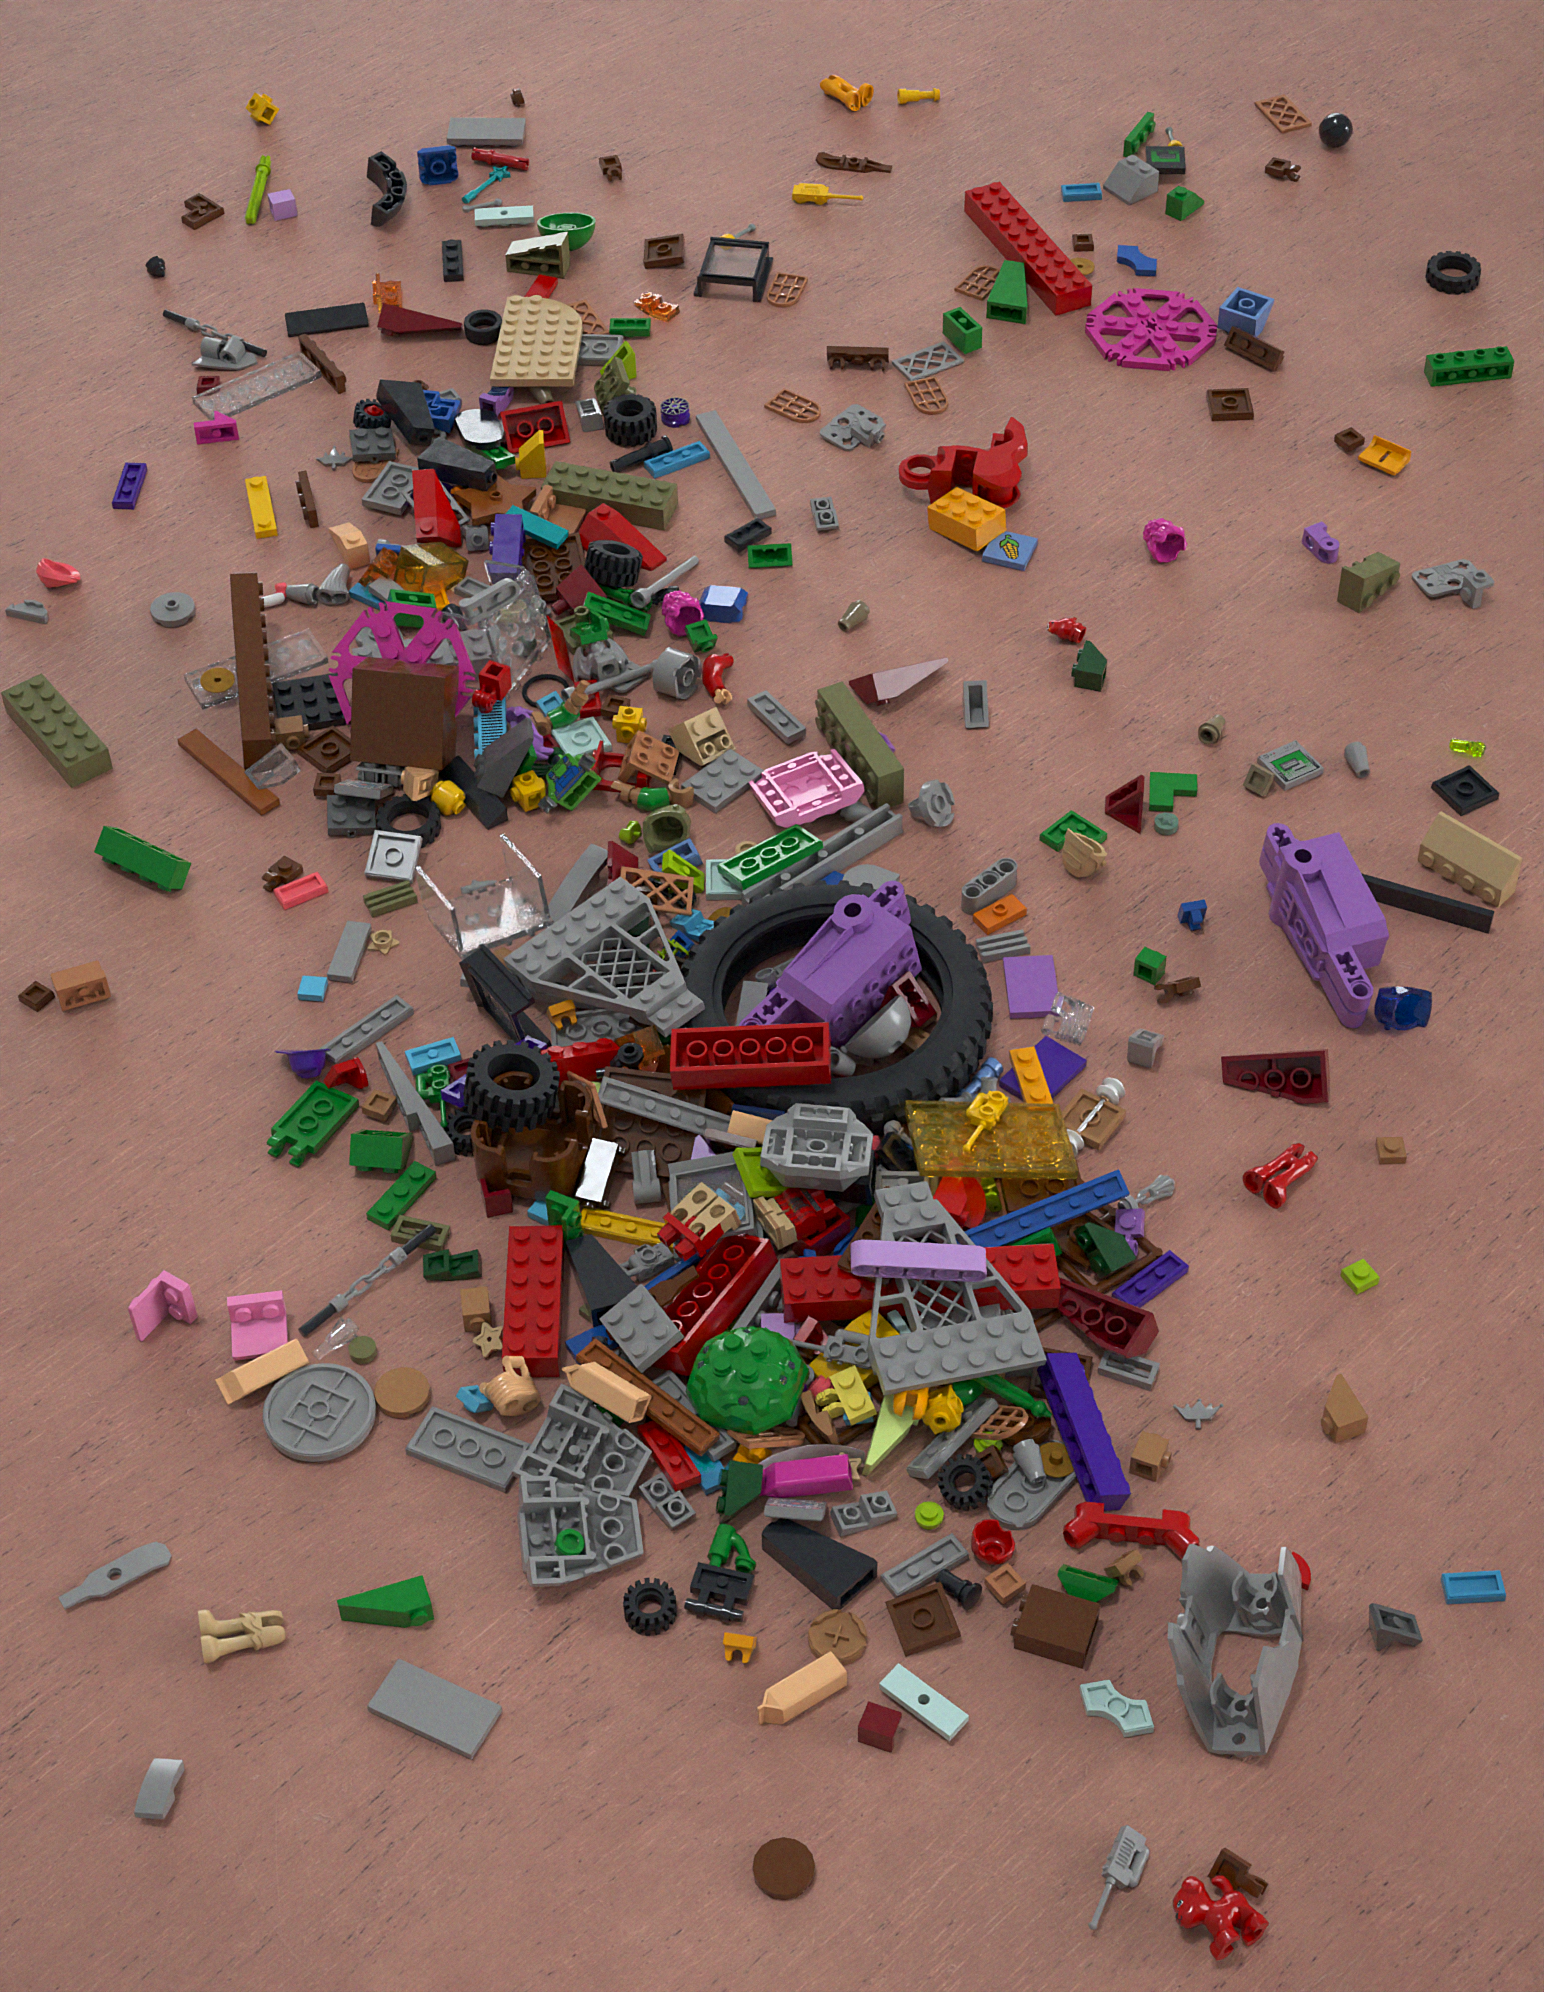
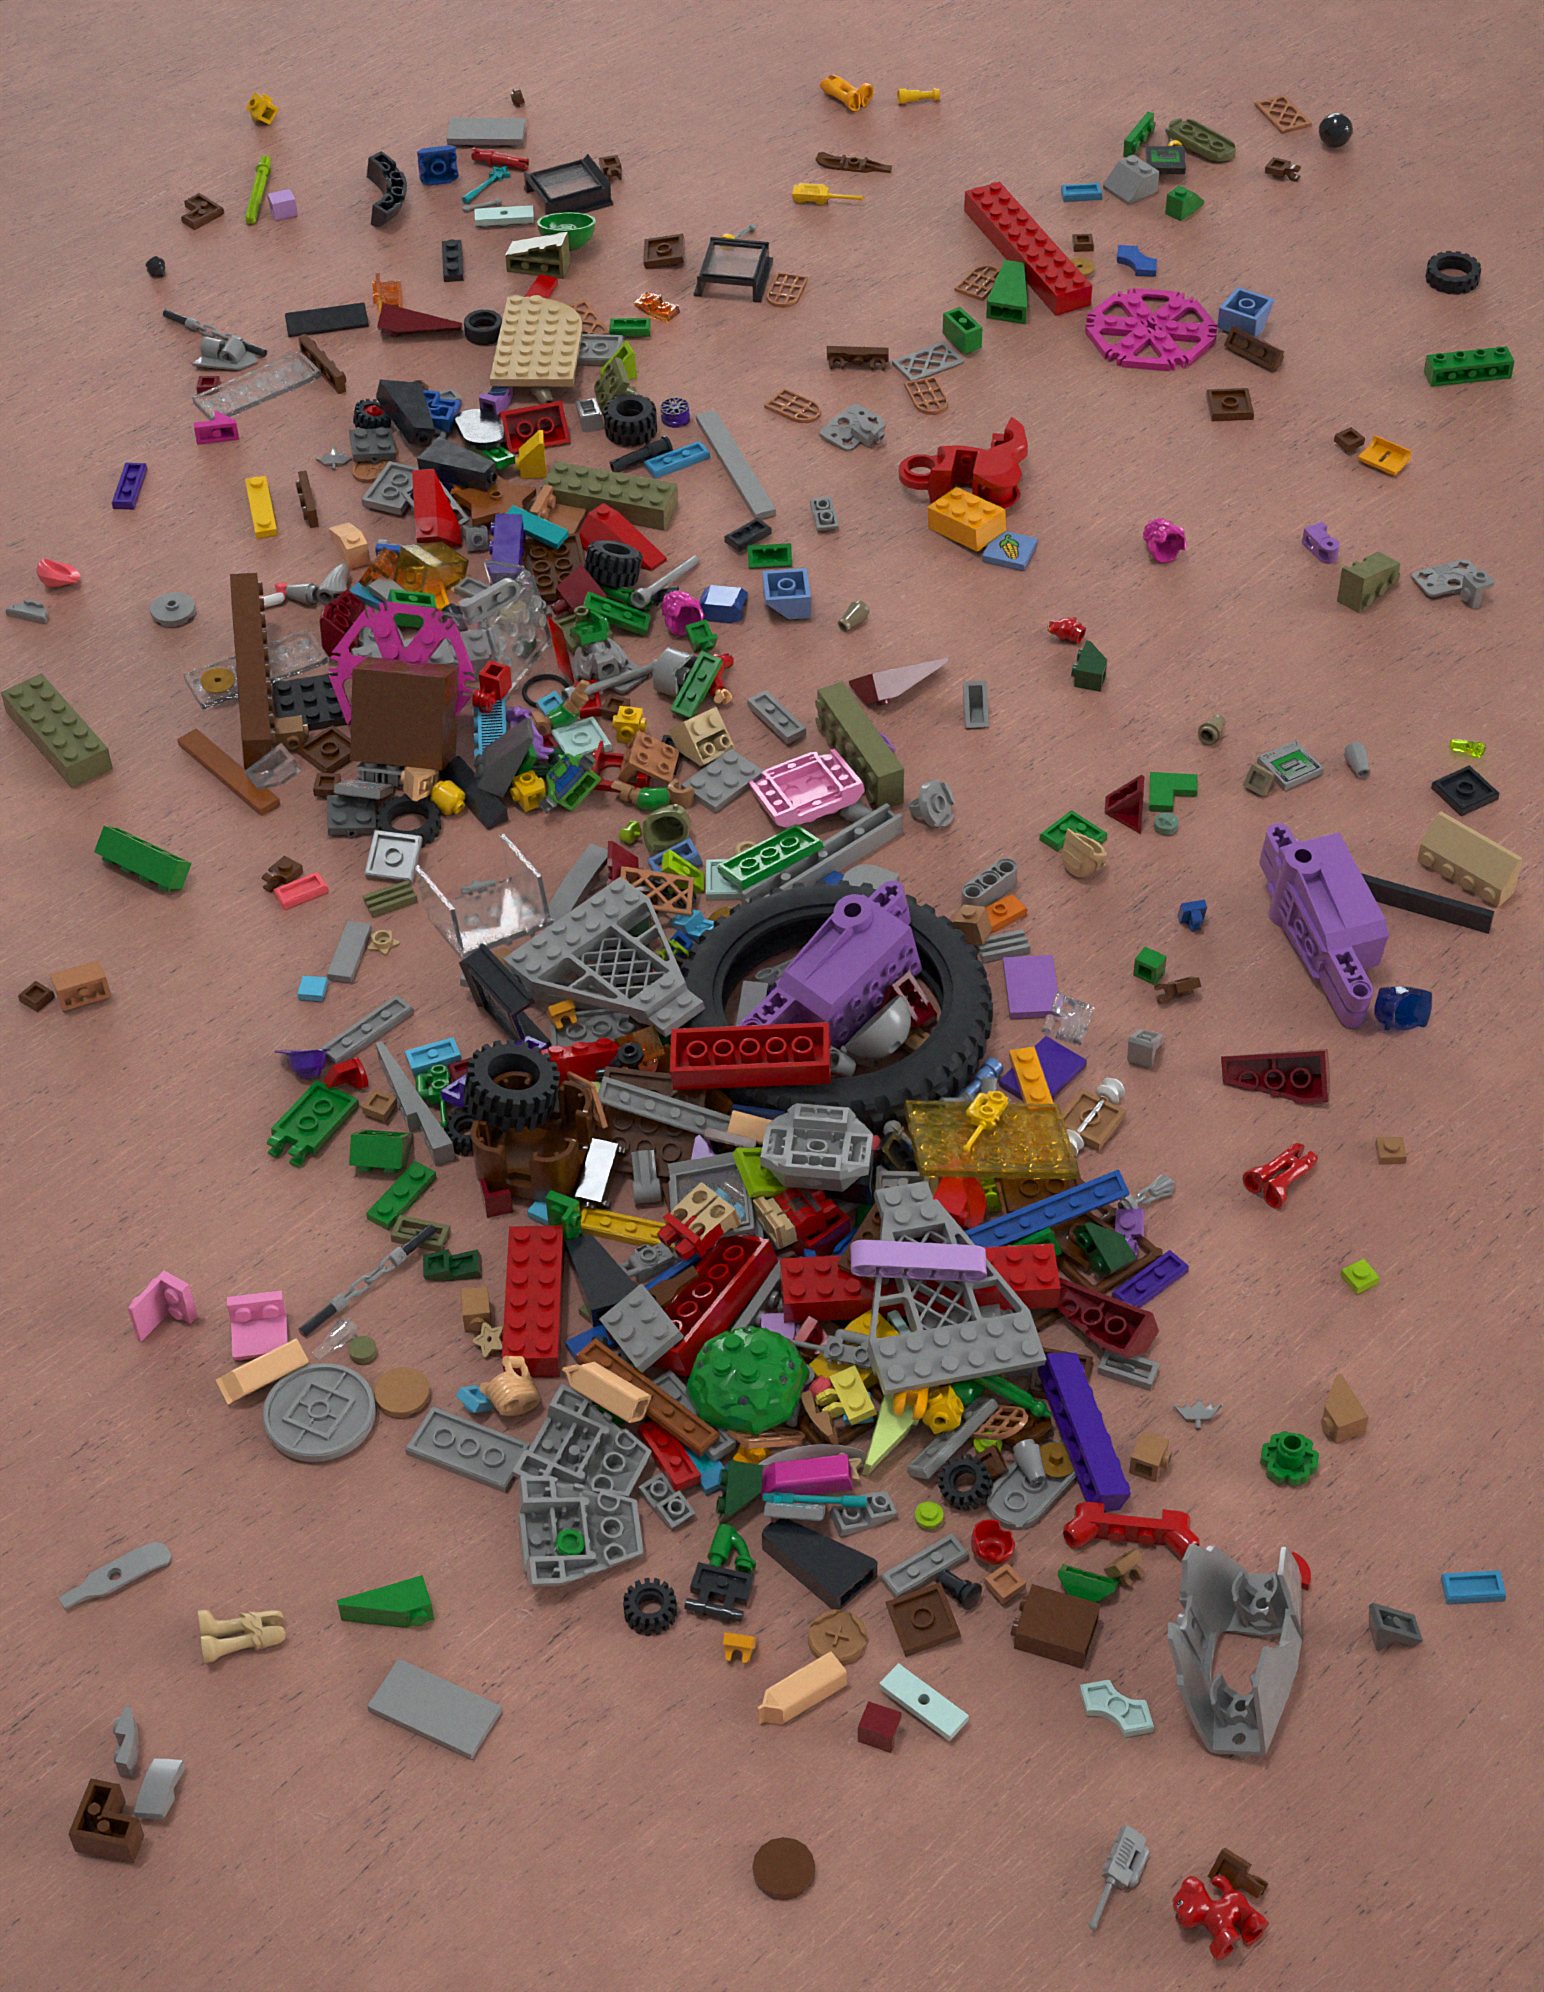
(101, 1827): none -> reddish brown brick
(128, 1741): none -> light grey slope
(337, 619): none -> dark red wedge
(571, 187): none -> black piece
(696, 685): none -> green plate
(787, 592): none -> medium blue slope
(845, 1500): none -> teal piece
(973, 923): none -> medium nougat slope
(1202, 139): none -> olive tile
(1289, 1458): none -> green plant

